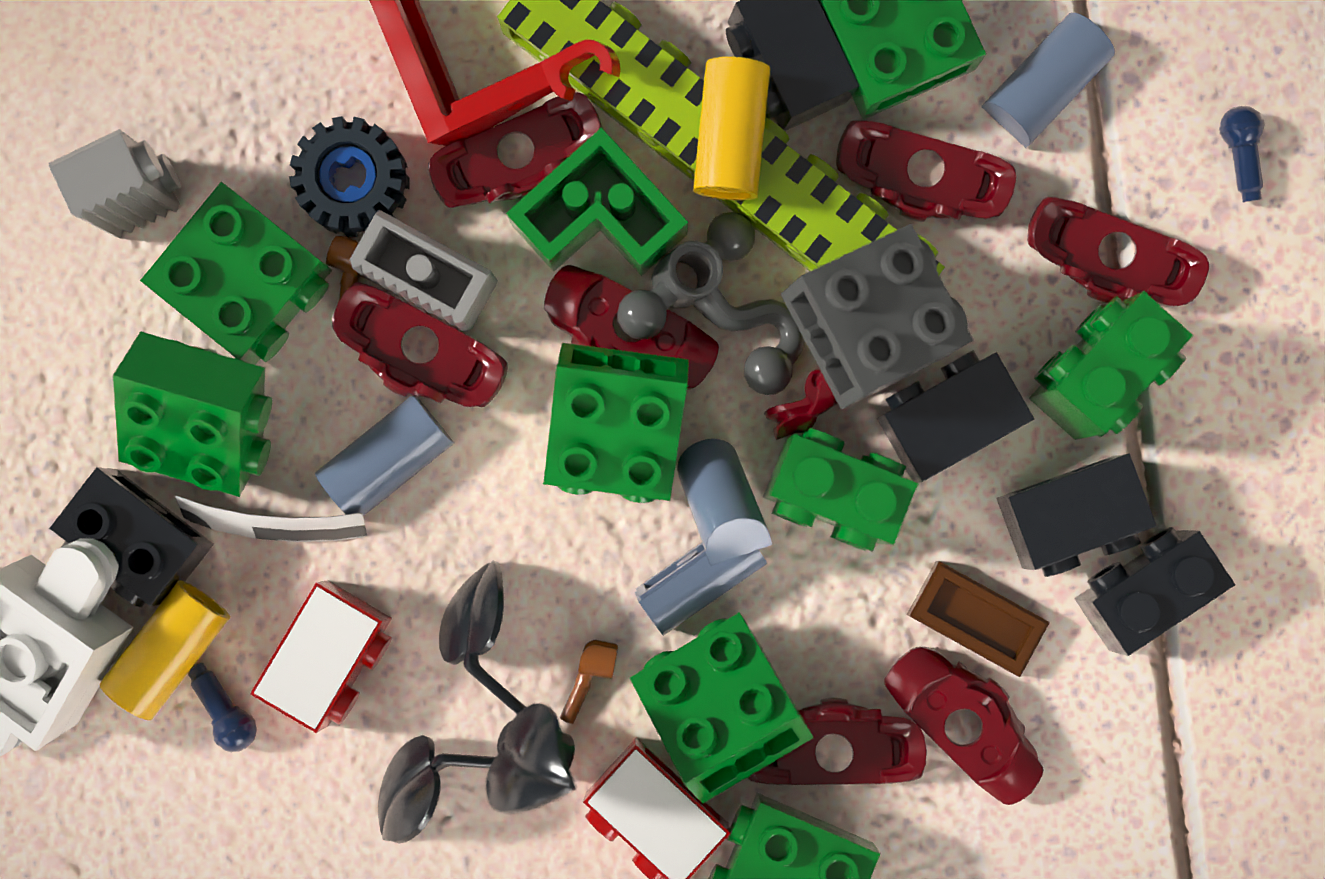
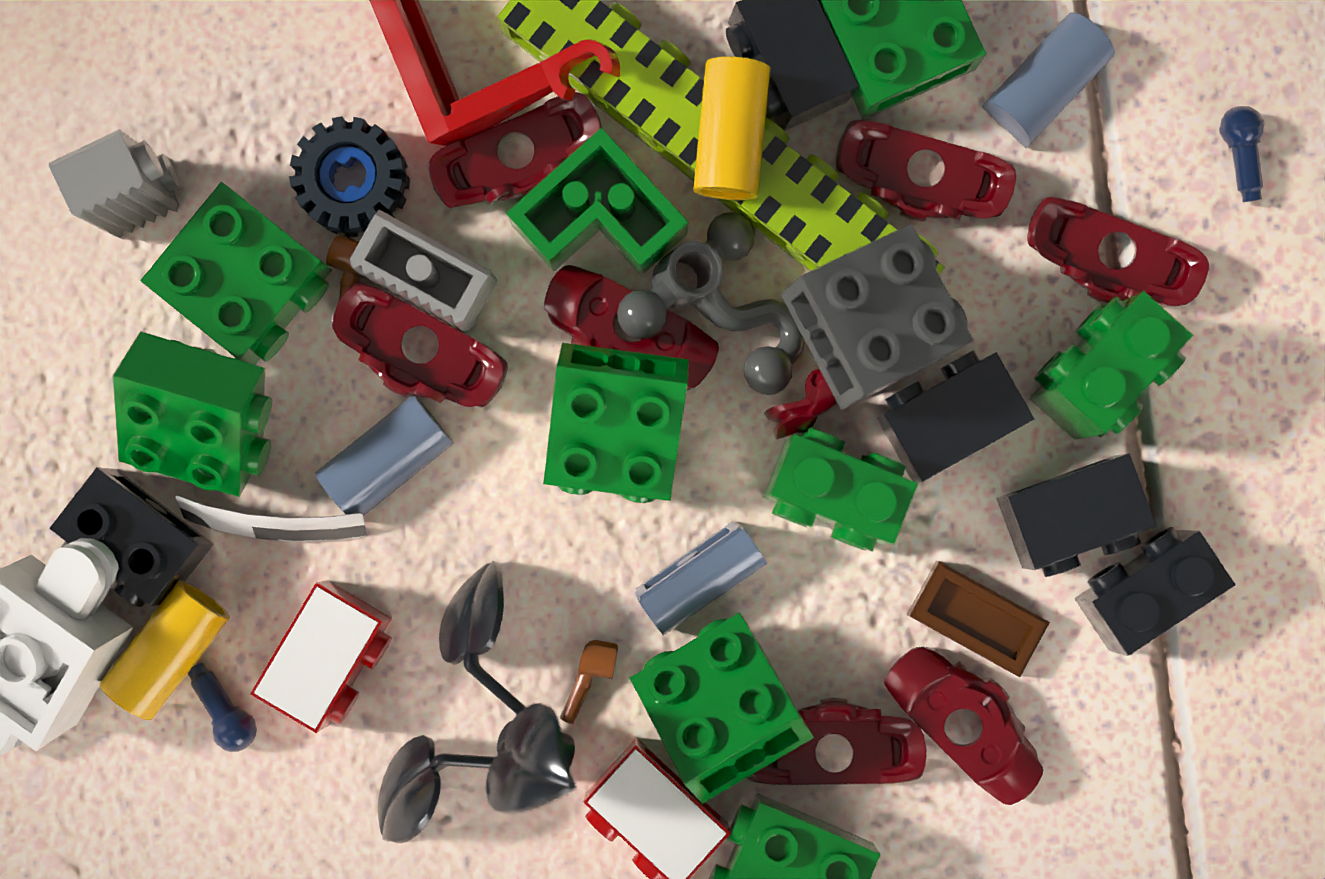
(721, 501): sand blue brick -> none

